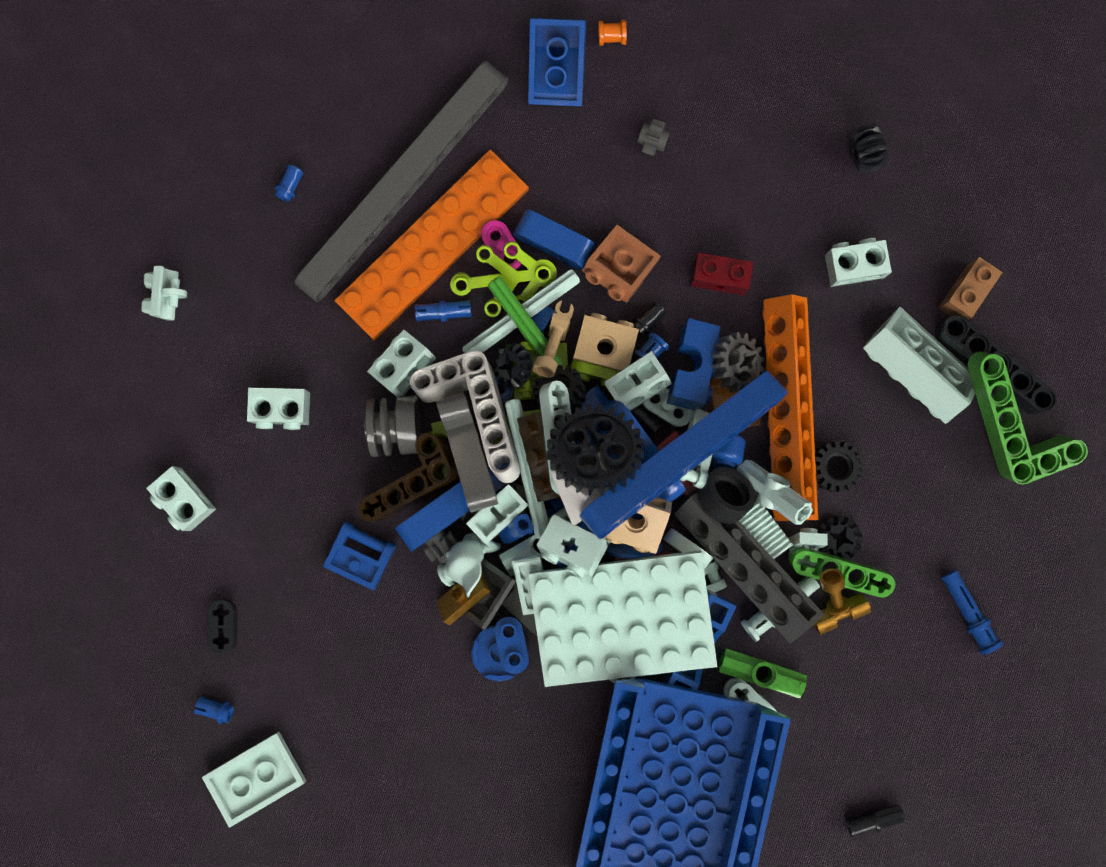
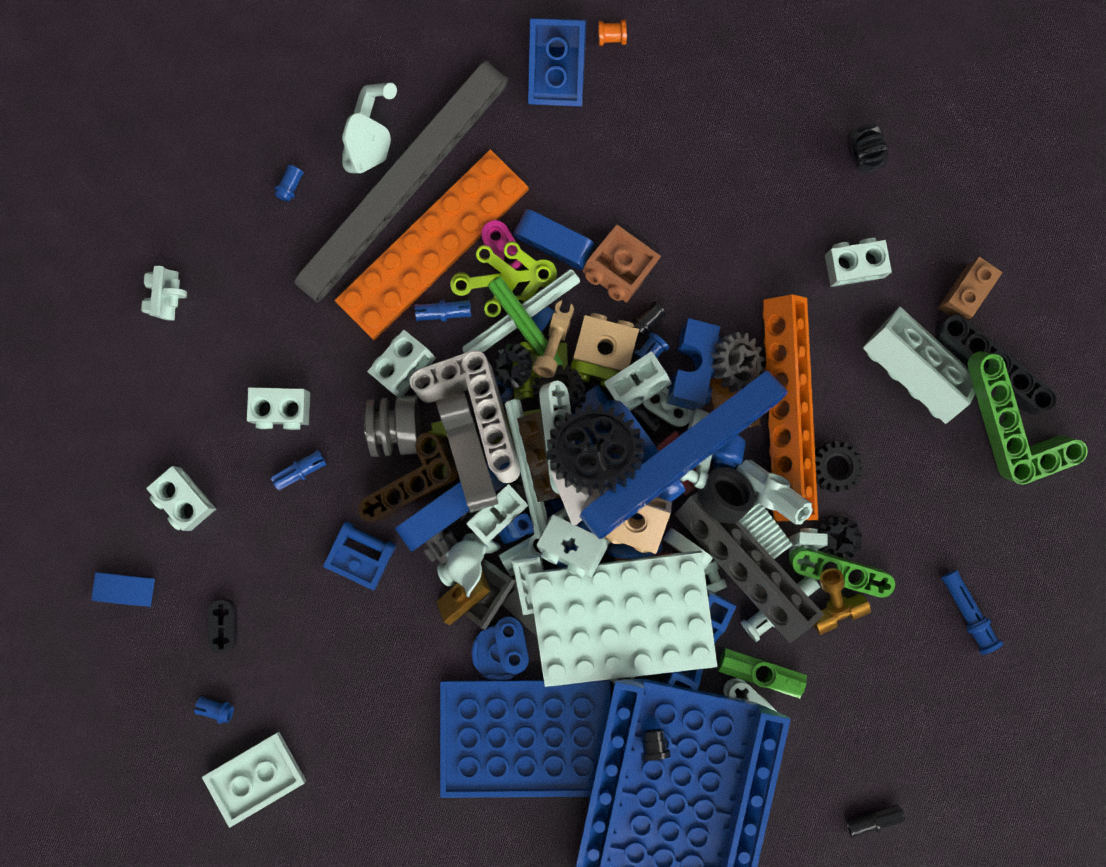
(123, 589): none -> blue slope
(298, 470): none -> blue axle
(364, 138): none -> light aqua piece
(520, 737): none -> blue plate
(653, 137): dark grey gear -> none
(654, 745): none -> black piece
(721, 274): dark red brick -> none

